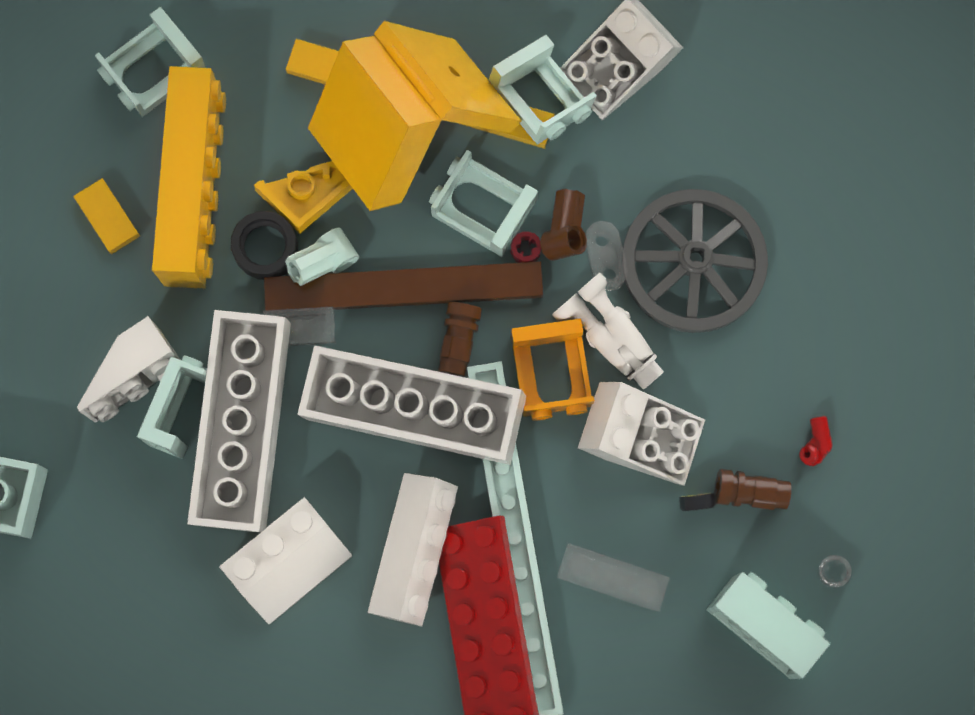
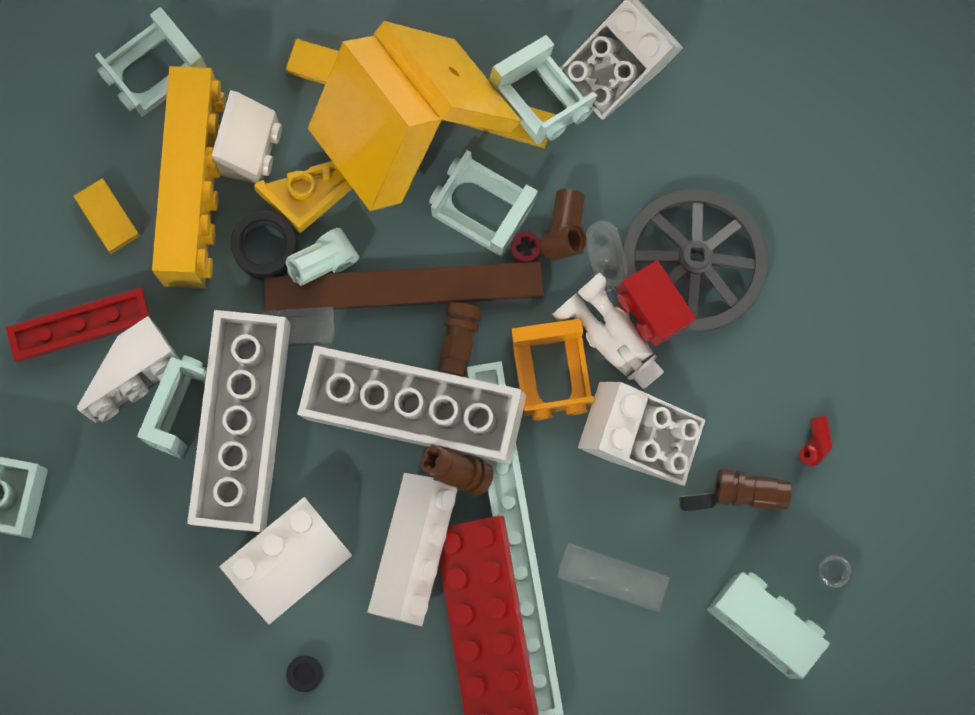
(77, 325): none -> red plate
(246, 139): none -> white slope
(305, 674): none -> black tile
(457, 470): none -> reddish brown axle
(655, 304): none -> red brick

